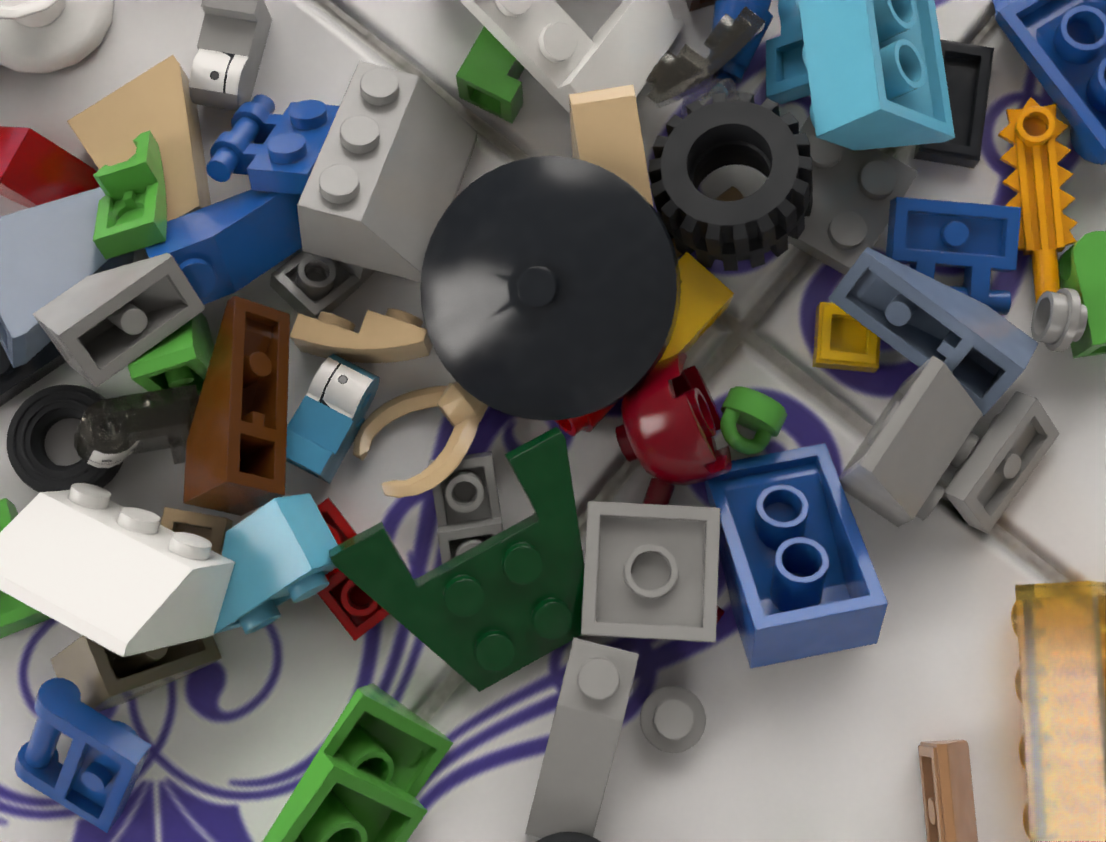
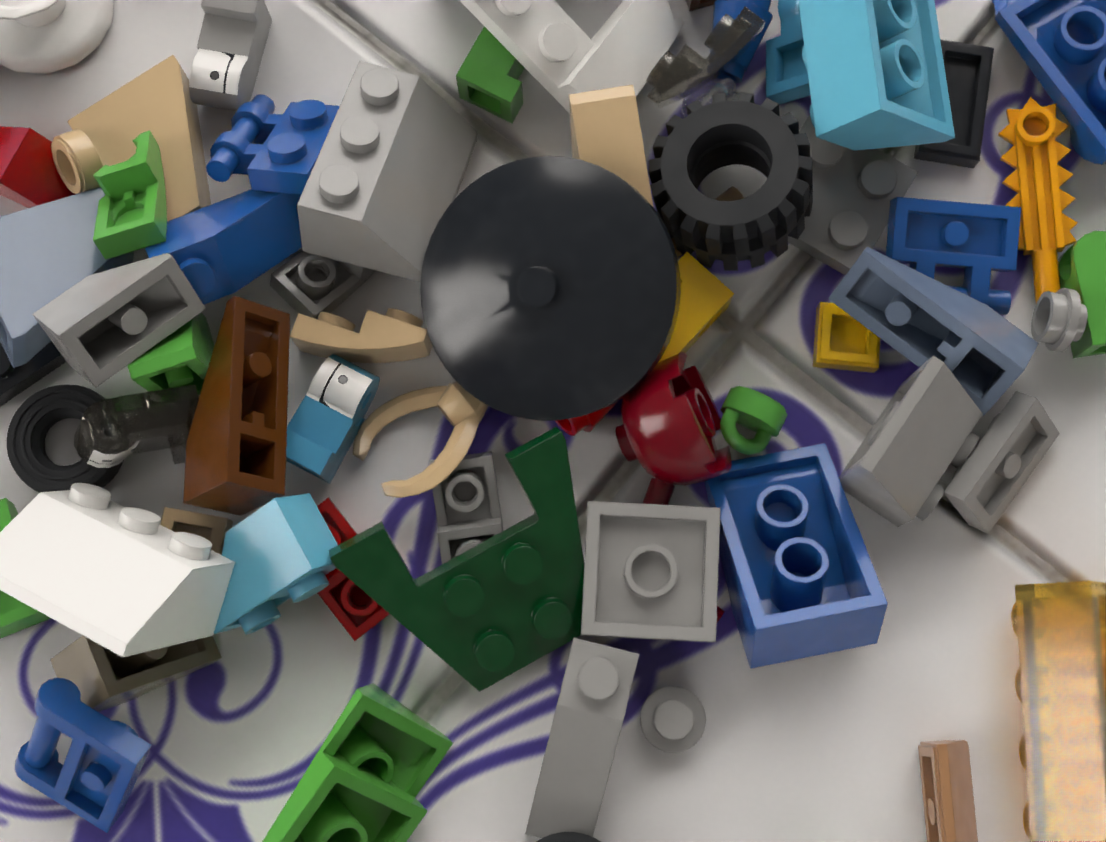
(76, 160): none -> tan tile

